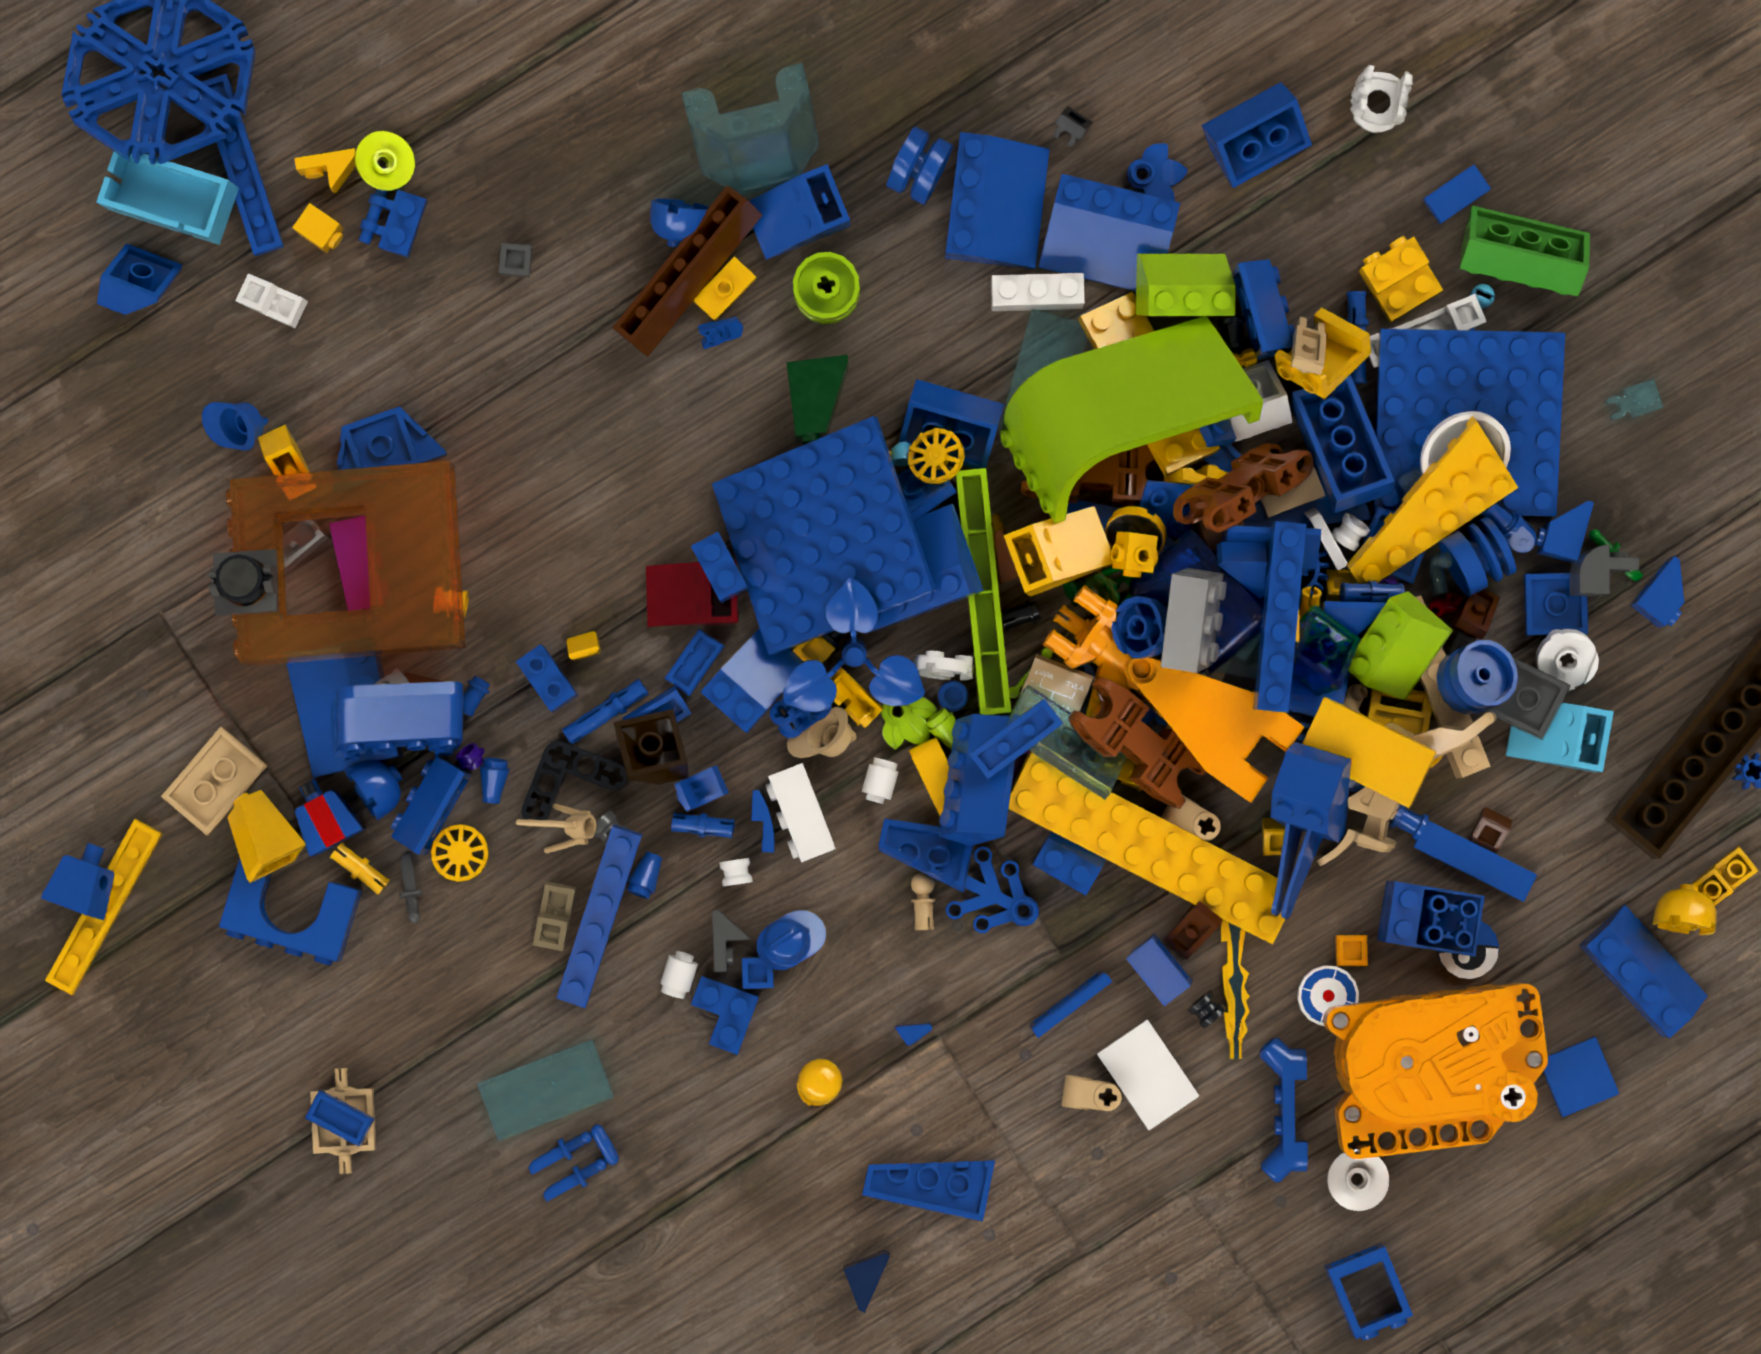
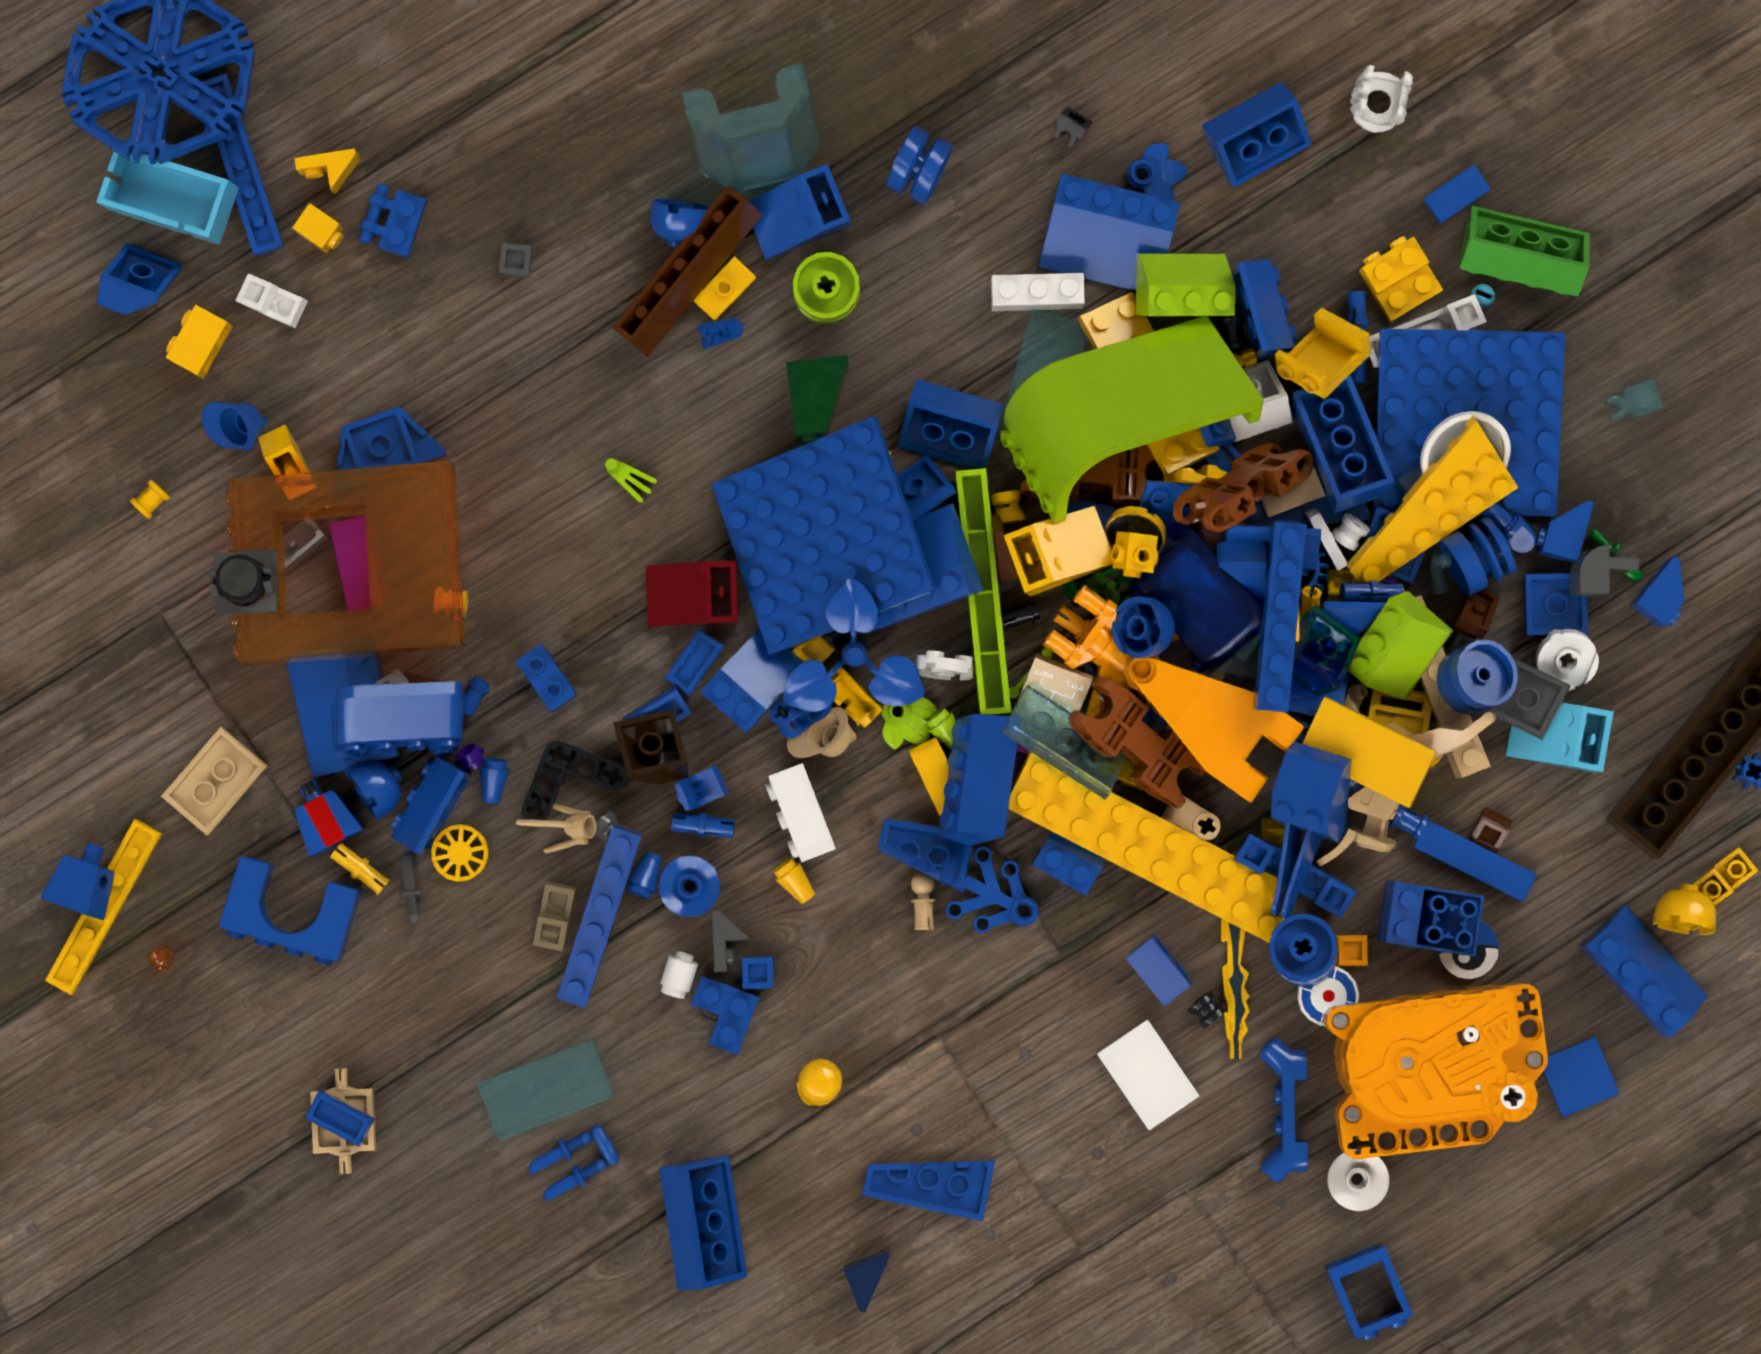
(150, 499): none -> yellow bush
(161, 958): none -> clear orange hinge
(198, 341): none -> yellow brick
(262, 836): yellow slope -> none
(391, 150): neon yellow dish -> none
(583, 646): yellow slope -> none
(605, 711): blue pin -> none
(621, 472): none -> lime piece
(673, 891): none -> blue dish
(703, 1222): none -> blue slope
(719, 567): blue brick -> none
(736, 872): white wheel -> none
(761, 812): blue slope -> none
(791, 939): blue piece -> none
(794, 880): none -> yellow cone
(880, 780): white brick -> none
(900, 454): medium azure hinge -> none
(913, 1032): blue slope -> none
(936, 456): yellow wheel -> none
(953, 696): blue tile -> none
(997, 201): blue slope -> none
(1010, 514): none -> yellow wheel
(1016, 738): blue plate -> none
(1070, 1003): blue tile -> none
(1084, 1094): tan piece -> none
(1193, 620): light grey brick -> none
(1193, 929): reddish brown slope -> none
(1299, 932): none -> blue wheel
(1308, 347): tan hinge -> none
(1318, 885): none -> blue slope
(1446, 605): dark red arm -> none

